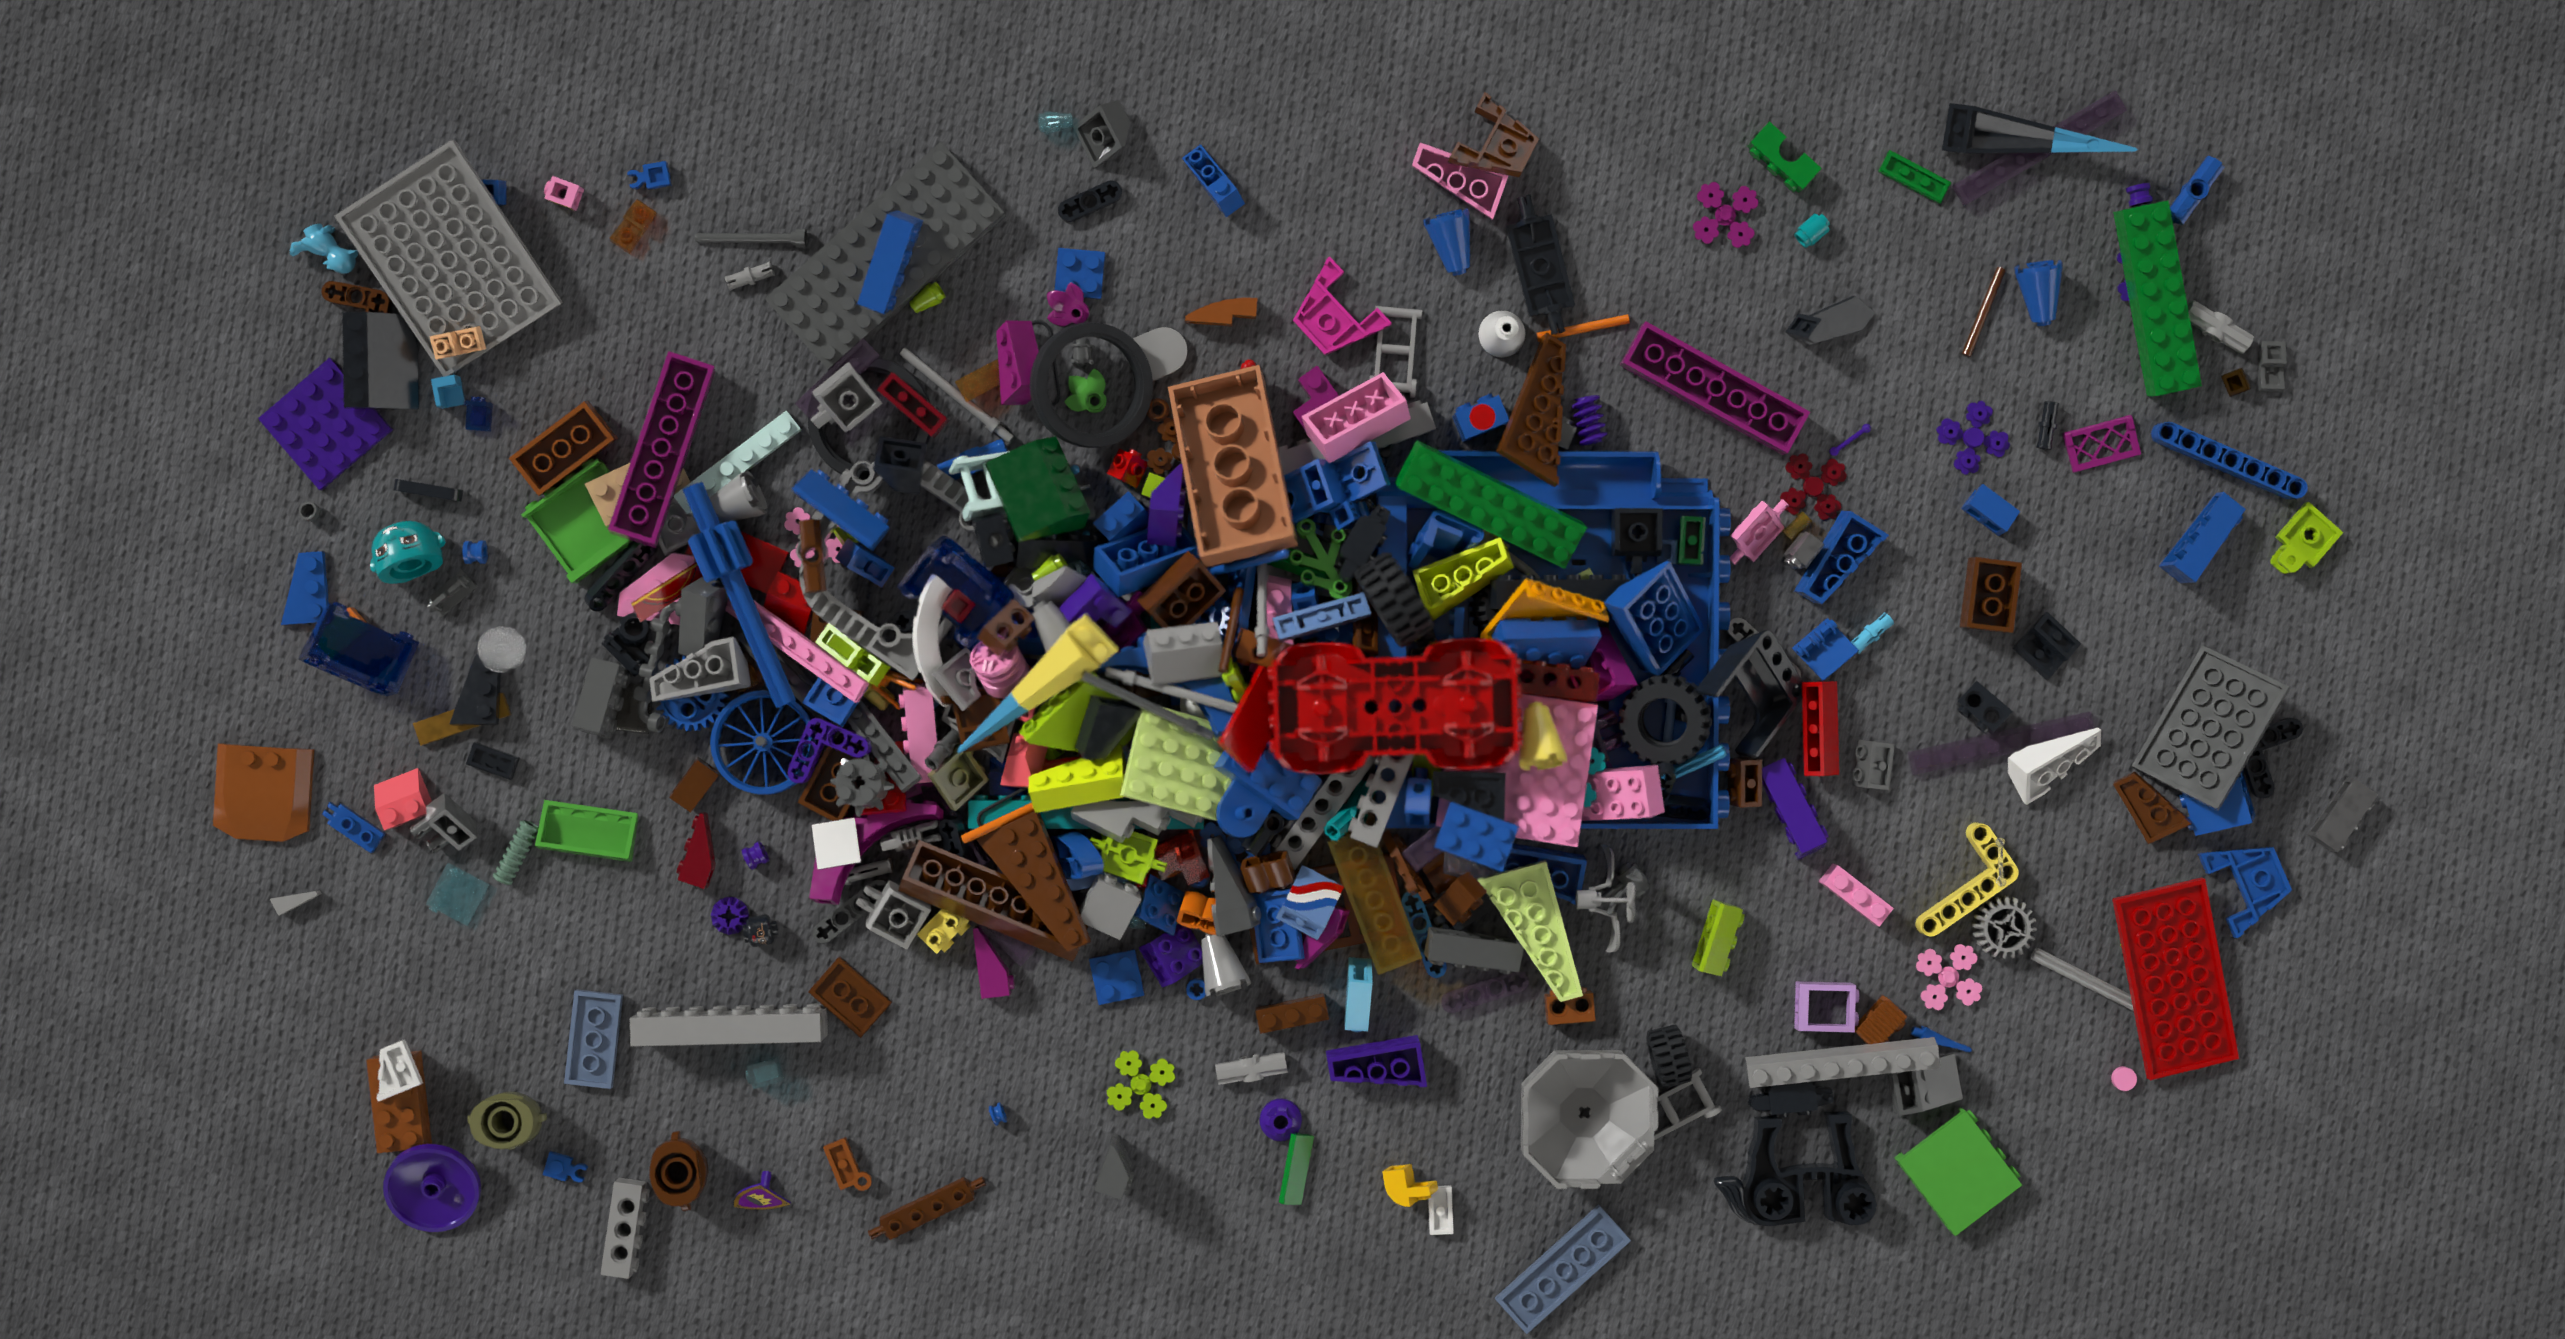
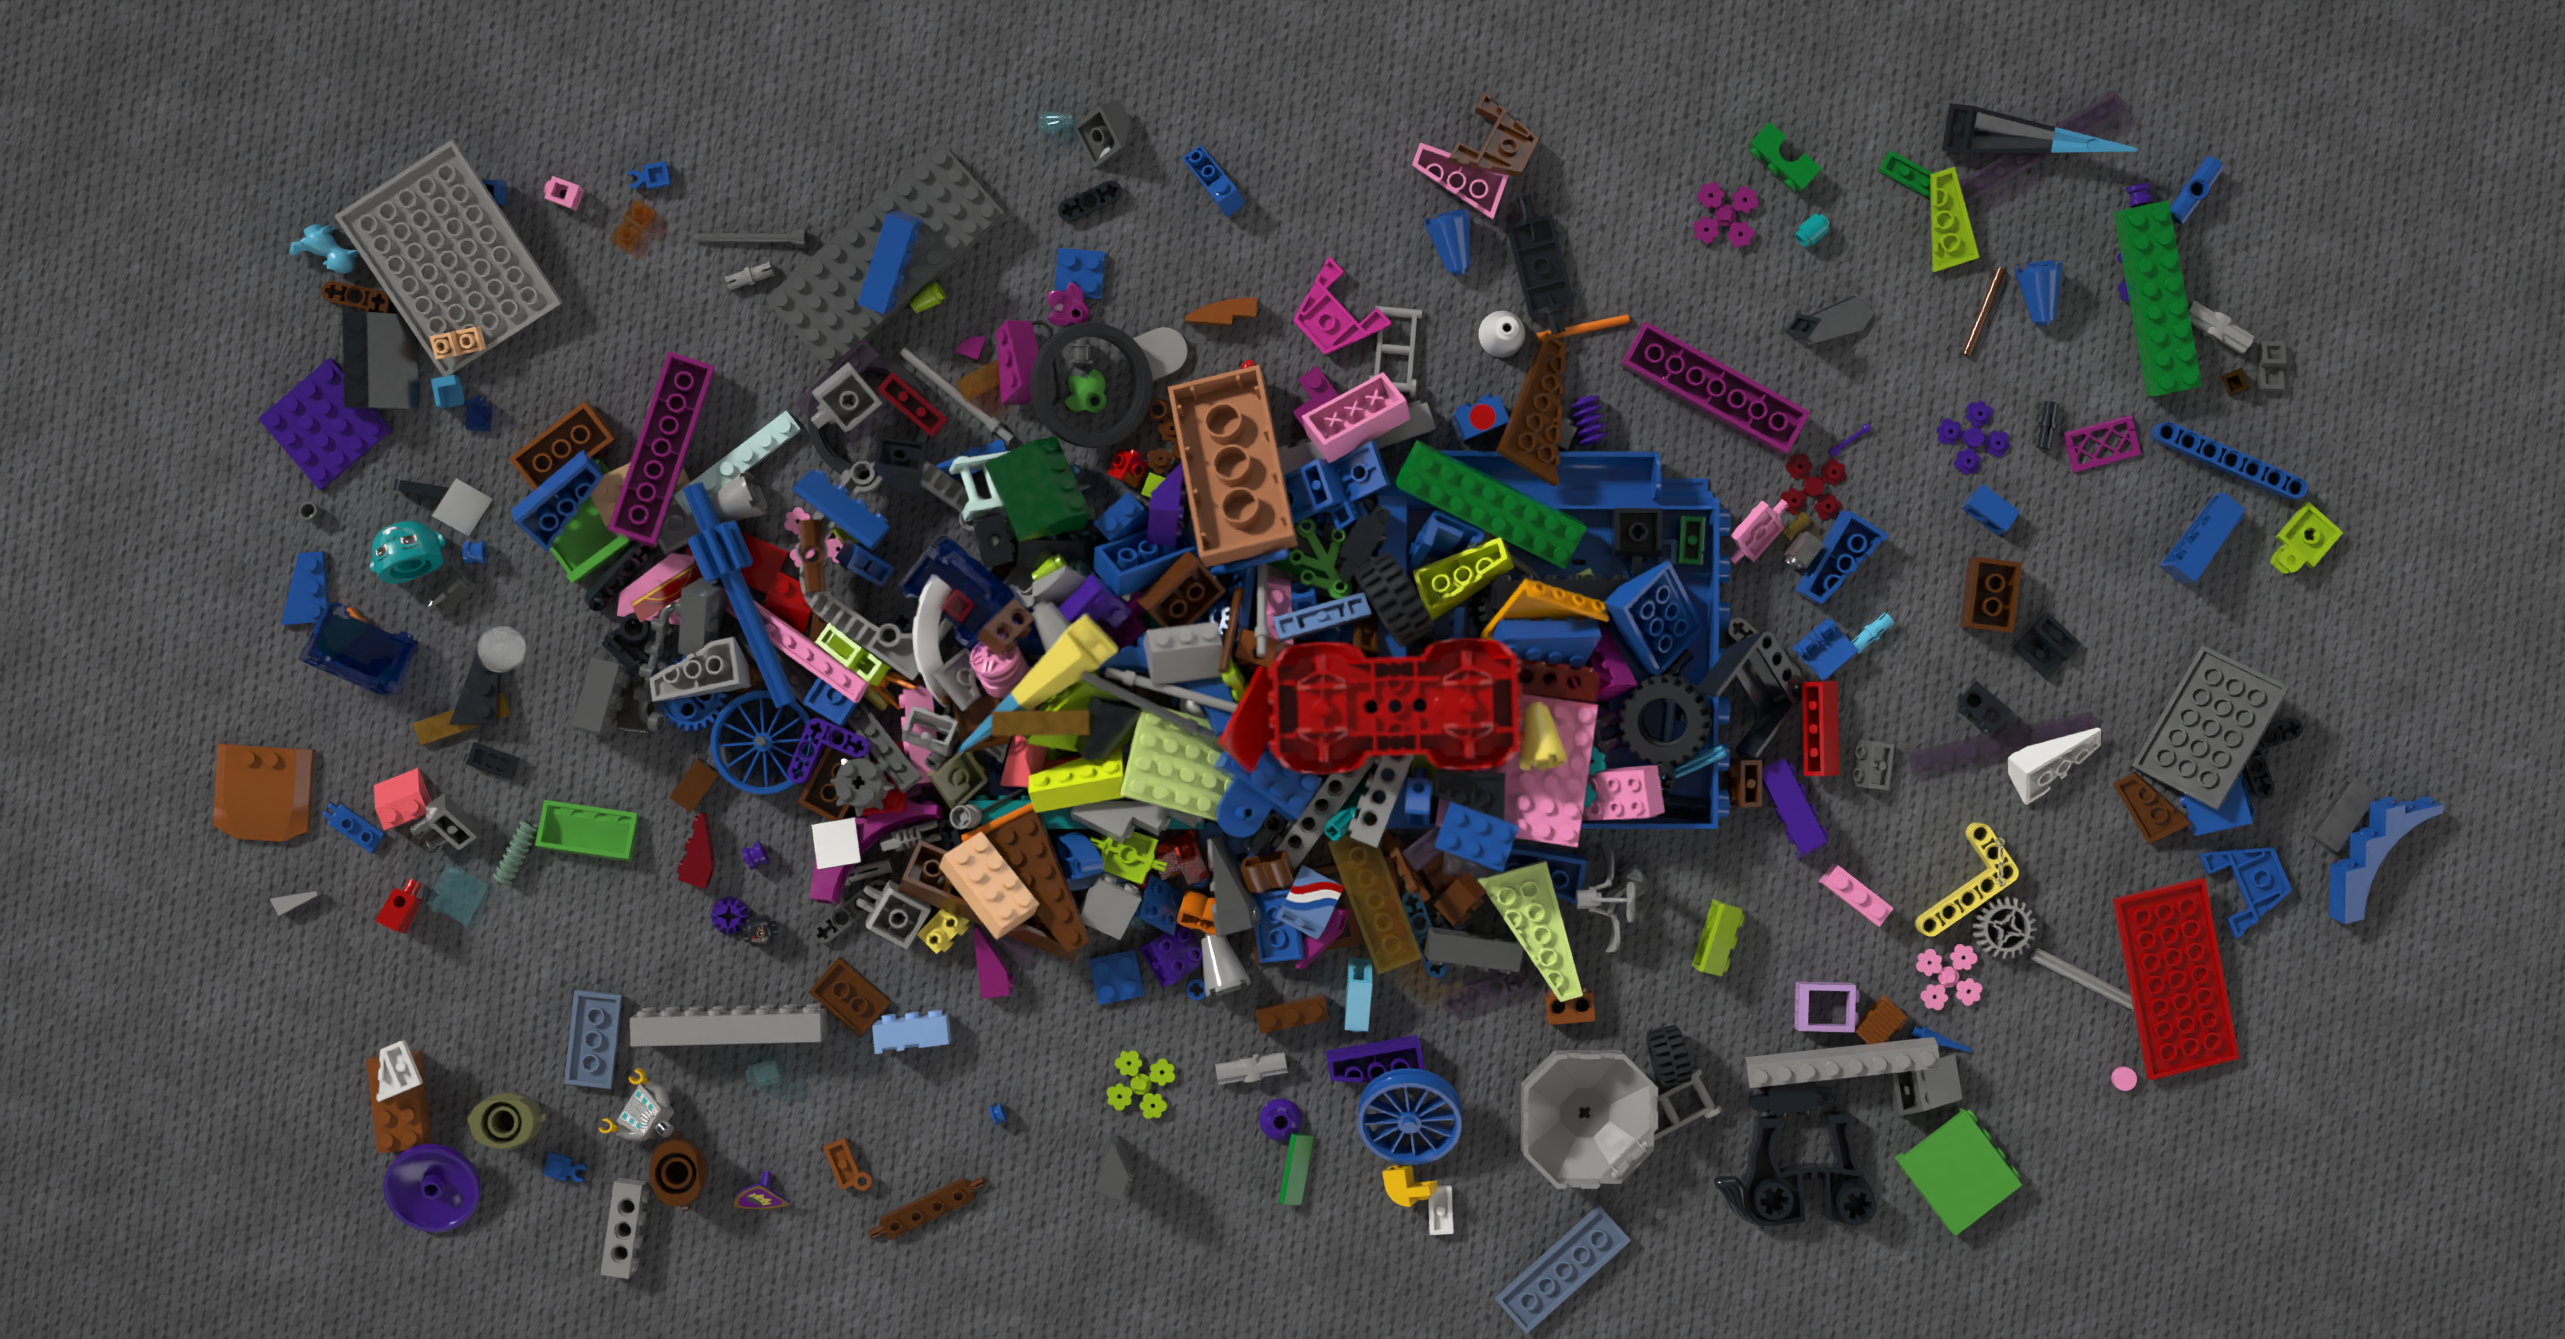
(393, 914): none -> red torso
(462, 507): none -> white sticker
(557, 500): none -> blue wedge
(645, 1113): none -> light grey torso
(911, 1031): none -> light blue wedge
(925, 718): none -> light grey window
(960, 818): none -> light grey wheel
(972, 347): none -> magenta tile
(988, 885): none -> light nougat brick
(1040, 722): none -> pearl gold tile
(1410, 1116): none -> blue wheel
(1950, 224): none -> lime wing
(2368, 847): none -> blue arch

